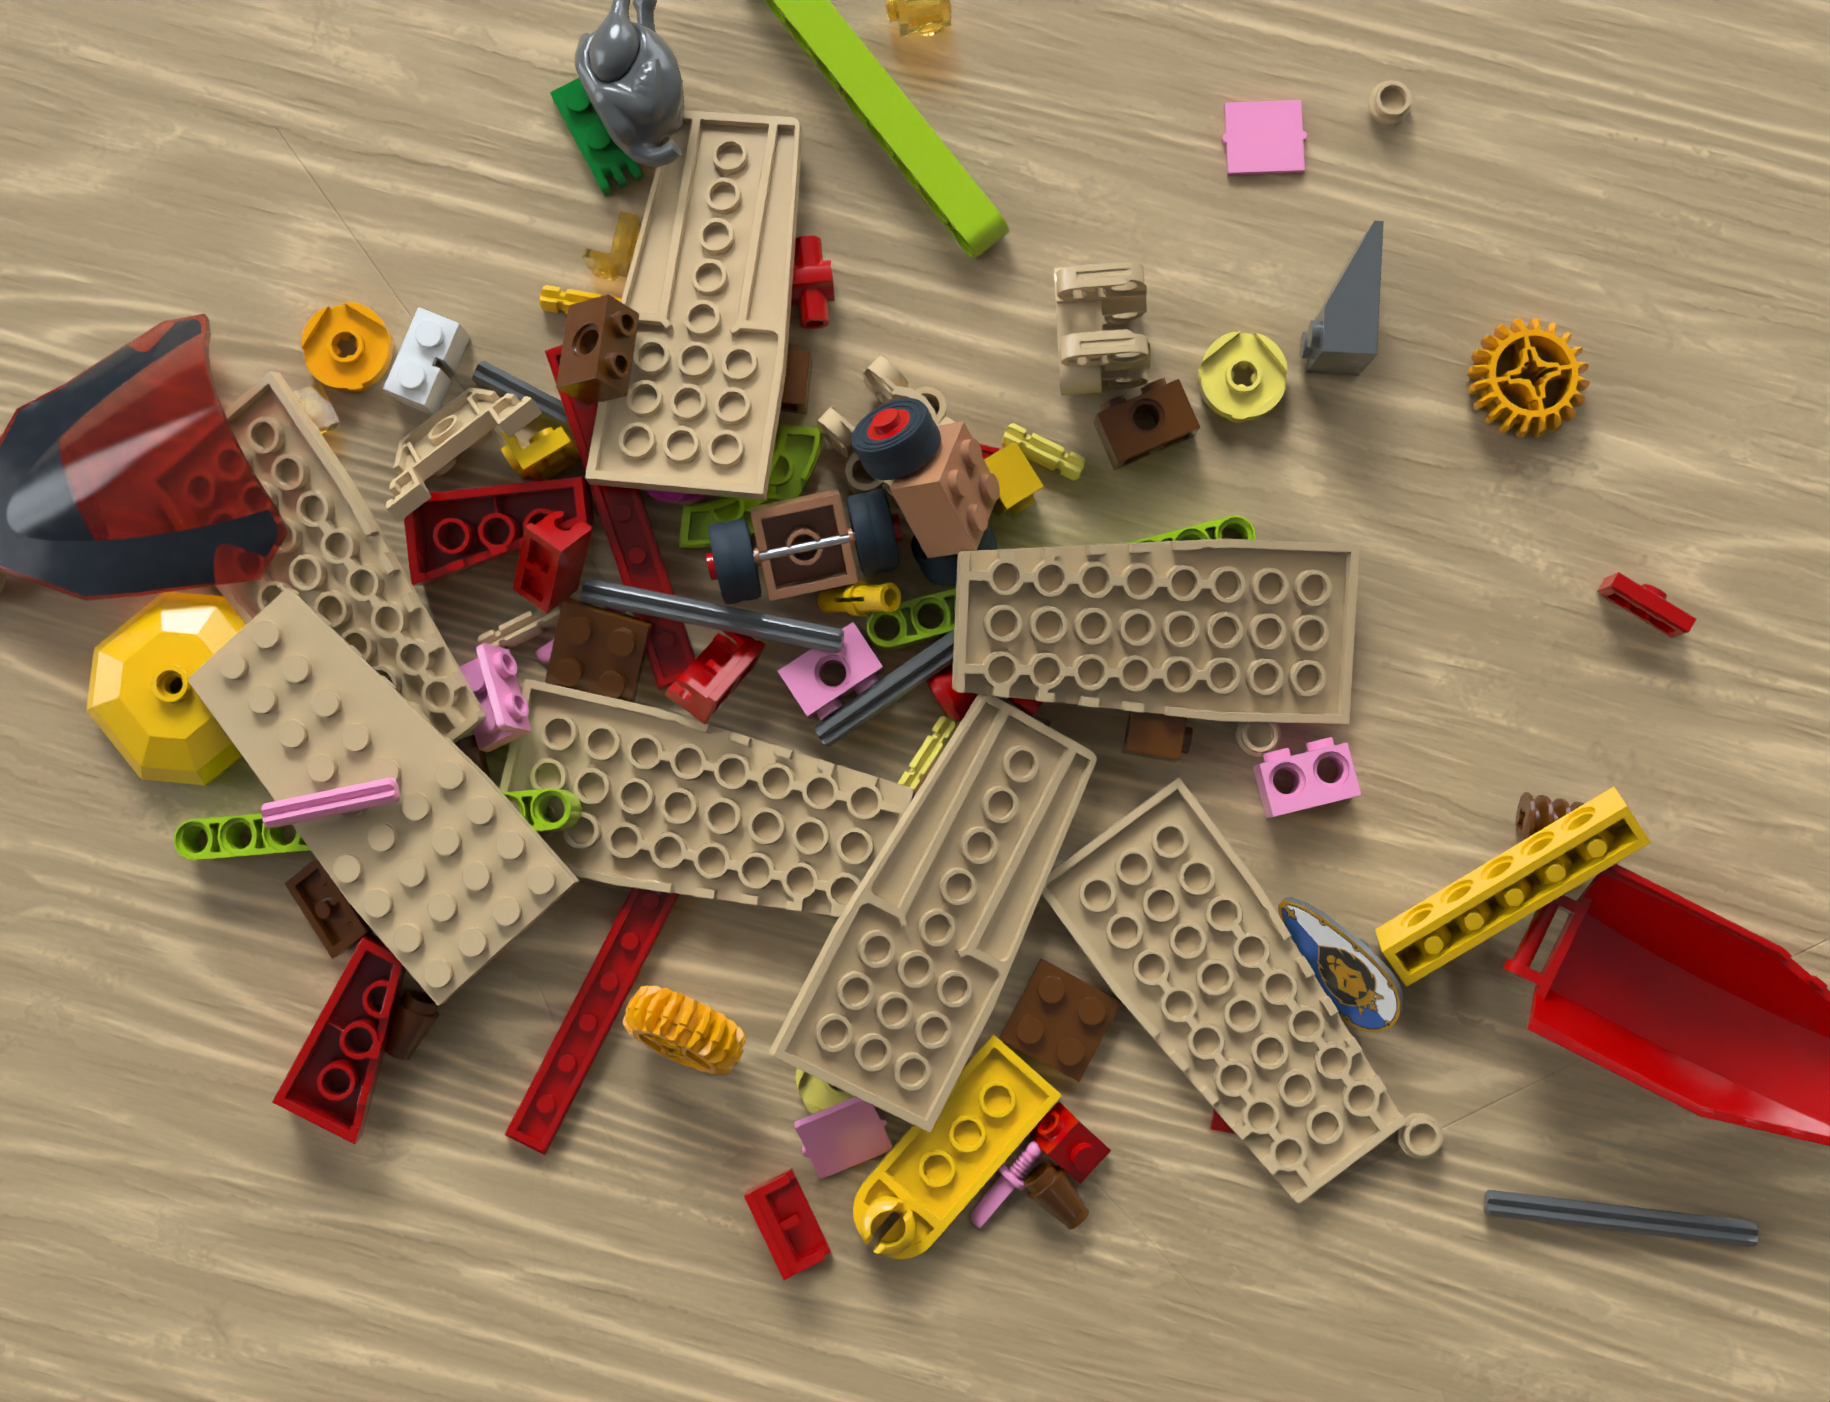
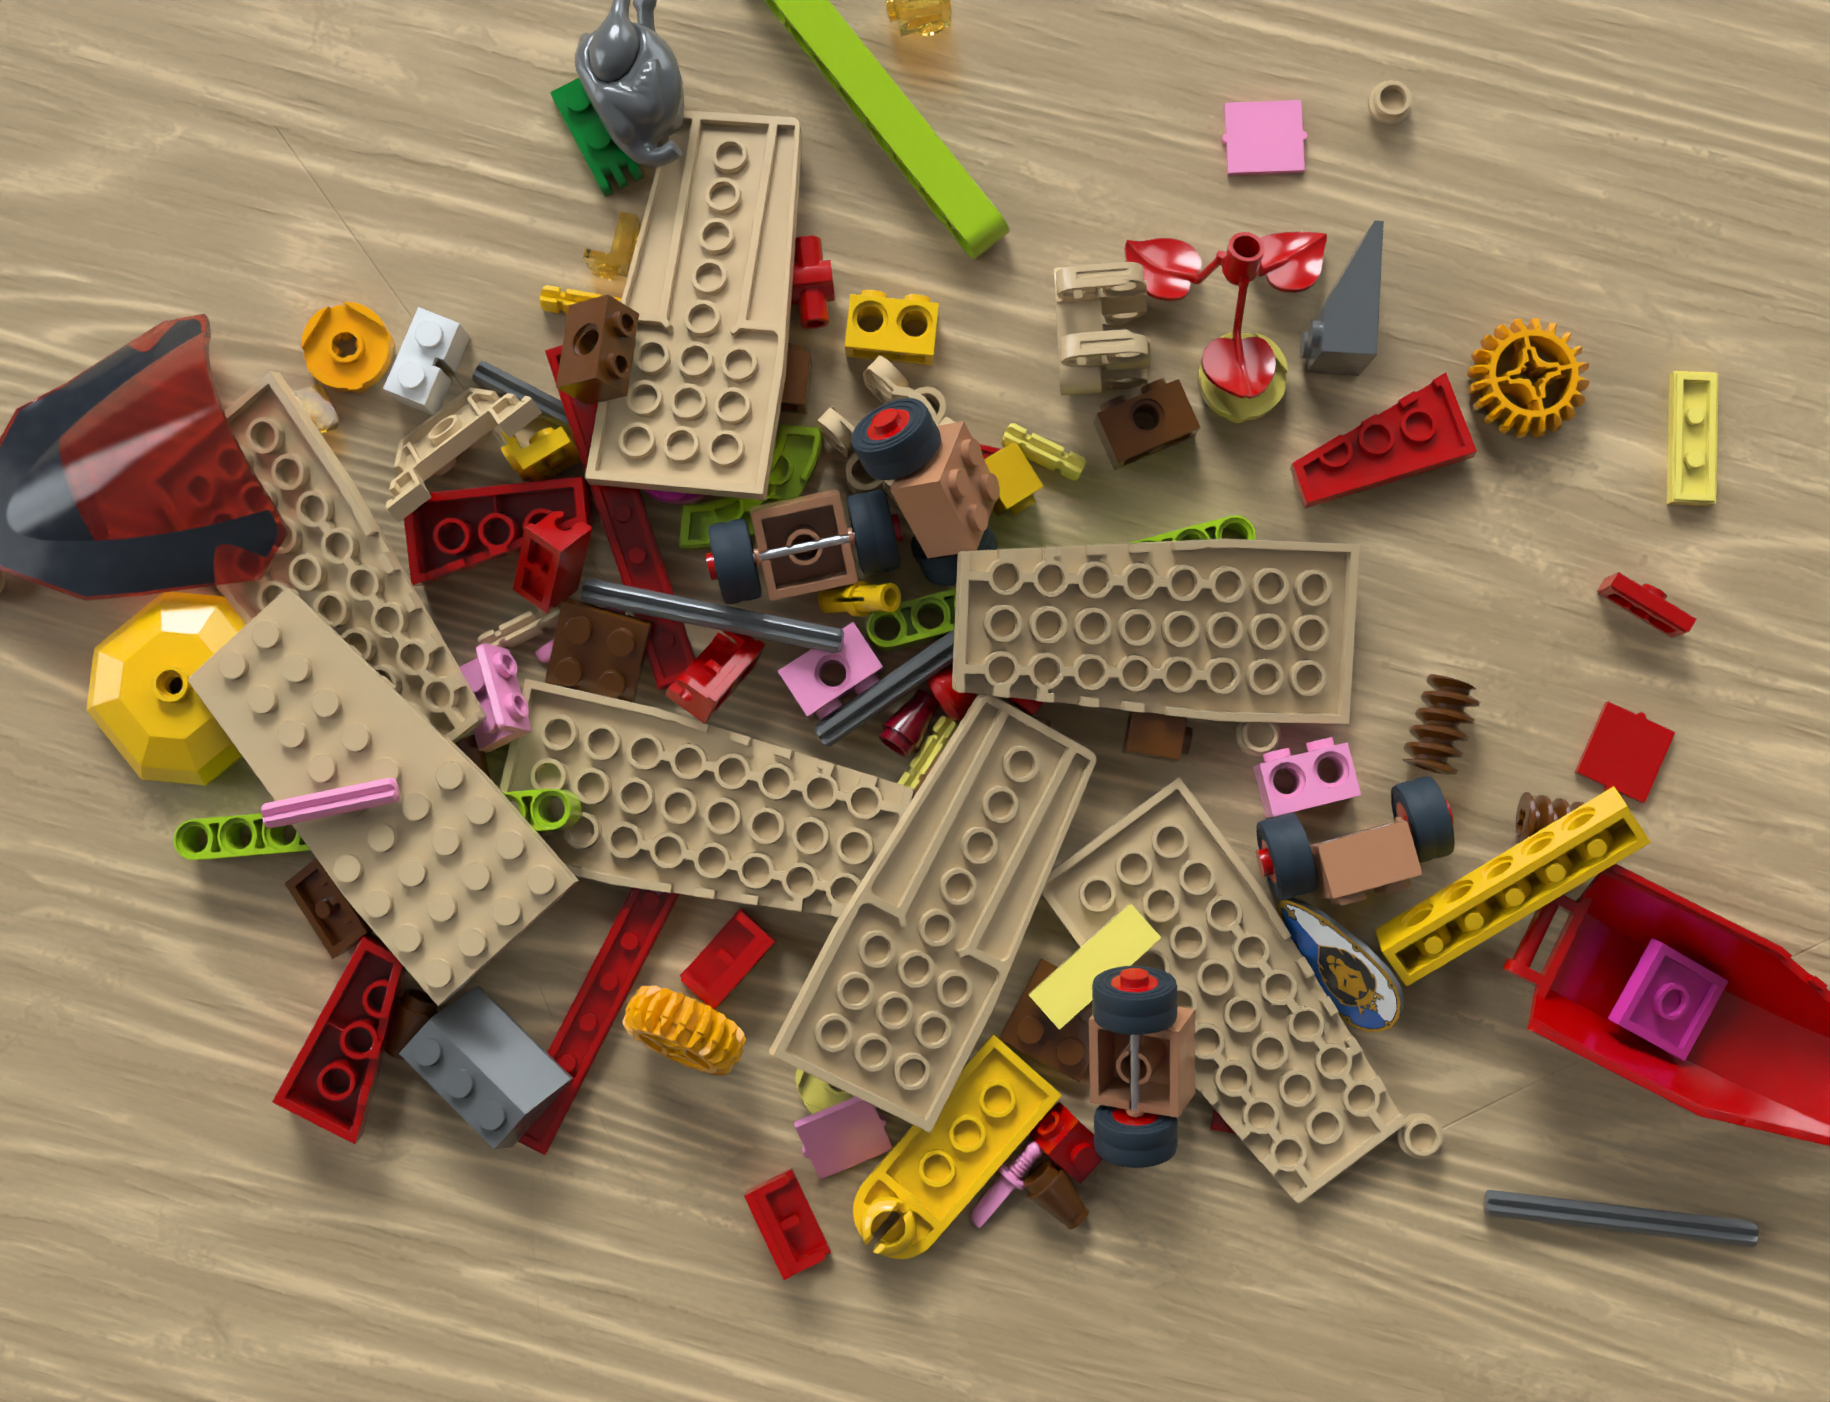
(486, 1068): none -> dark grey slope
(727, 959): none -> red hinge
(890, 339): none -> yellow brick
(908, 725): none -> dark red cone
(1113, 946): none -> light yellow tile
(1139, 1065): none -> brick
(1286, 259): none -> red plant
(1360, 860): none -> brick
(1401, 442): none -> red wing
(1440, 724): none -> reddish brown piece
(1625, 752): none -> red piece
(1668, 999): none -> dark pink plate
(1692, 438): none -> light yellow tile

